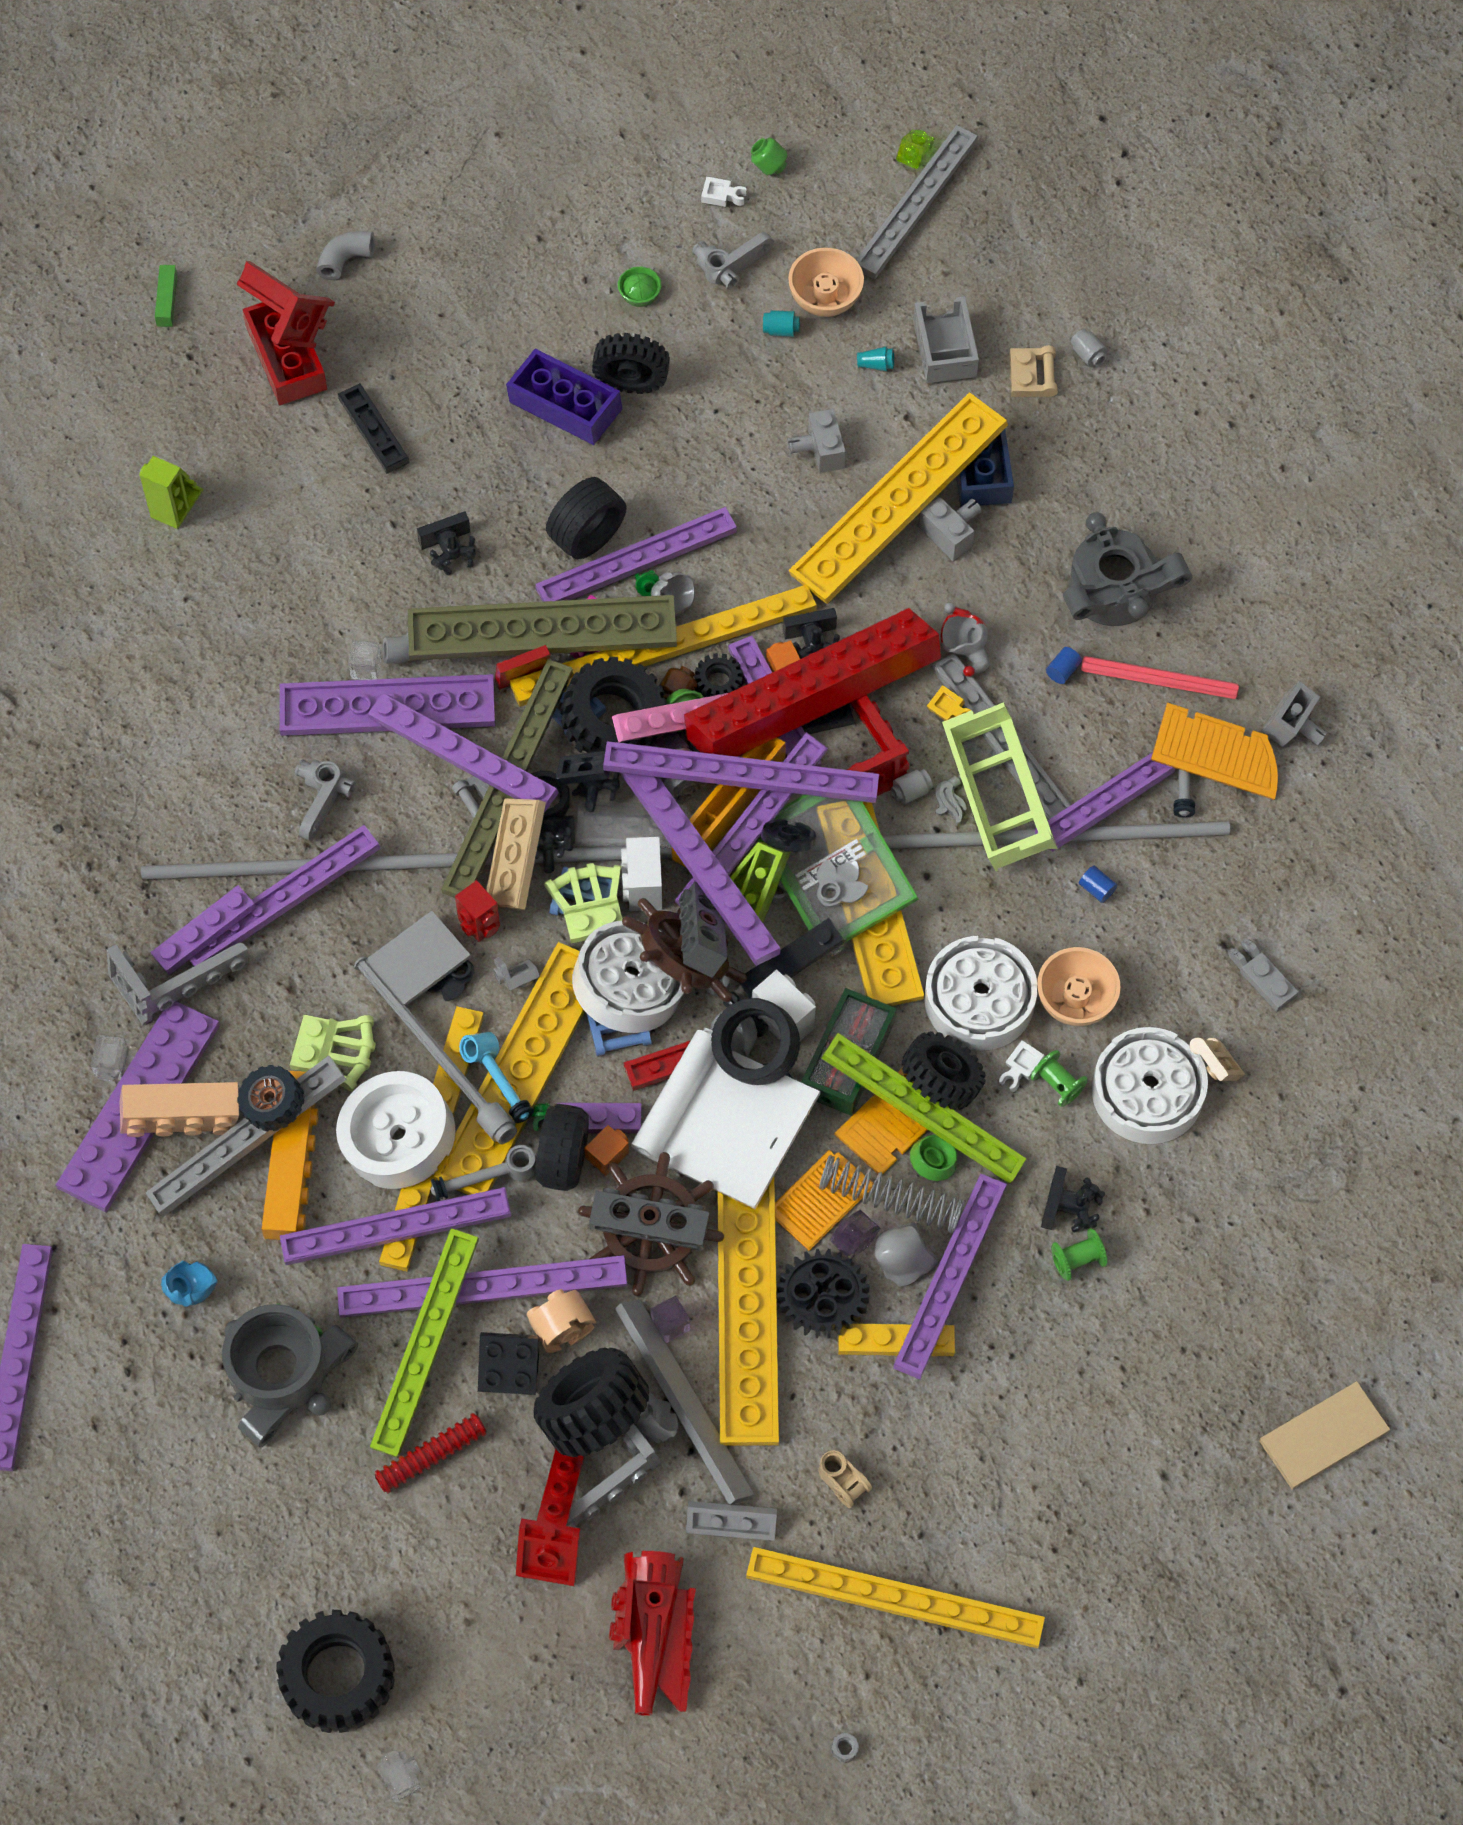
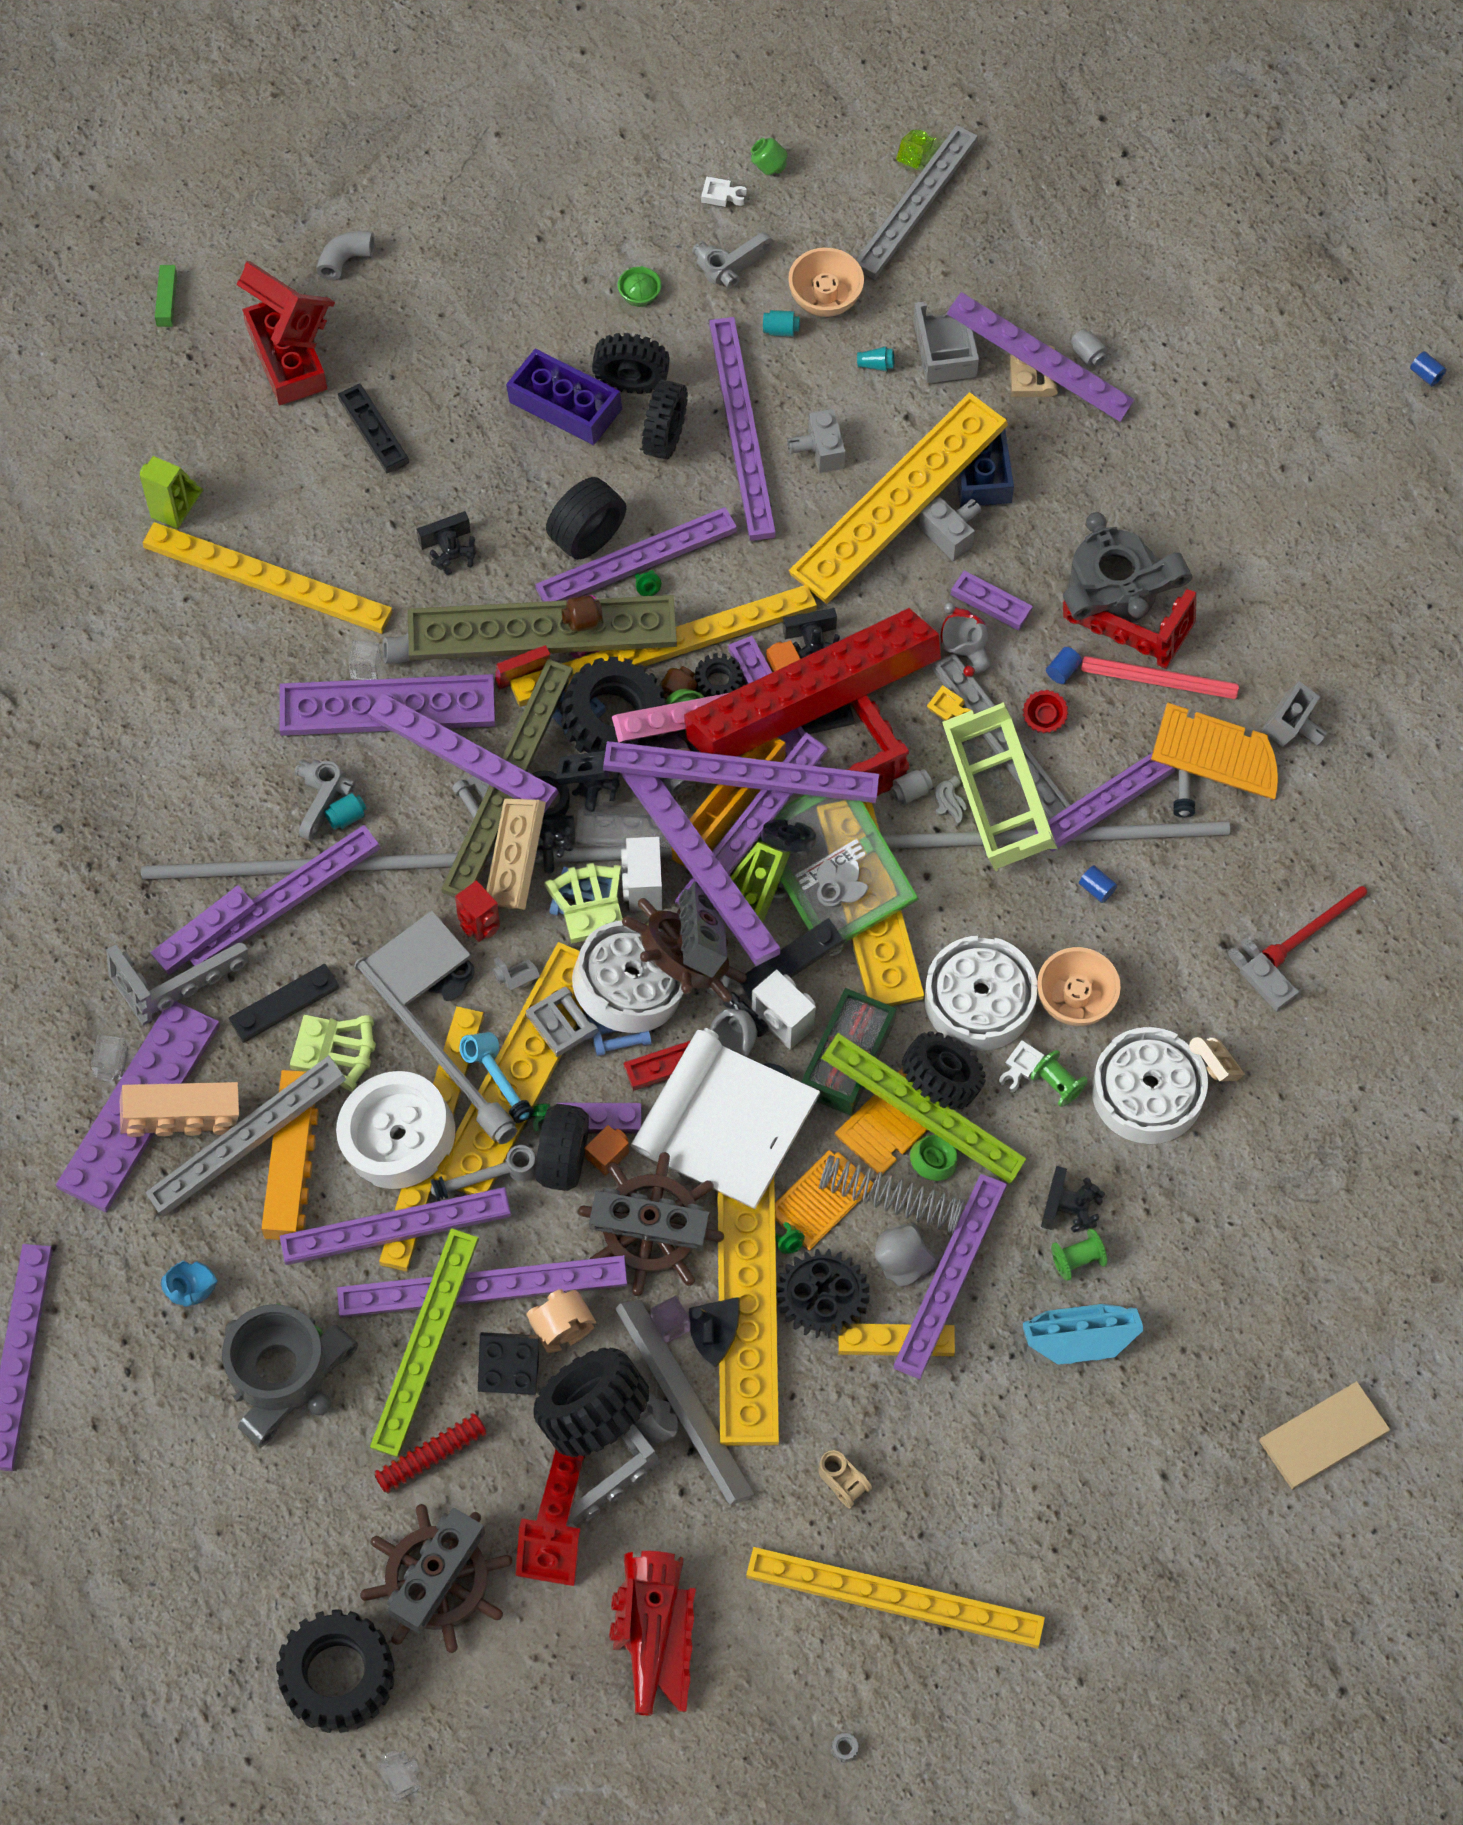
(266, 1084): black wheel -> none
(267, 577): none -> yellow plate
(284, 1003): none -> black plate
(345, 811): none -> teal brick
(436, 1575): none -> brick
(554, 1026): none -> light grey plate
(582, 613): none -> reddish brown head
(664, 419): none -> black wheel
(678, 585): light grey hair -> none
(714, 1328): none -> black shield
(726, 1026): black tyre -> none
(731, 1520): light grey plate -> none
(742, 429): none -> medium lavender plate
(791, 1241): none -> green plate
(855, 1234): clear purple brick -> none
(991, 600): none -> medium lavender plate
(1040, 356): none -> medium lavender plate
(1045, 711): none -> red hat
(1083, 1332): none -> medium azure wedge
(1162, 645): none -> red bracket
(1278, 952): none -> red piece
(1428, 368): none -> blue piece

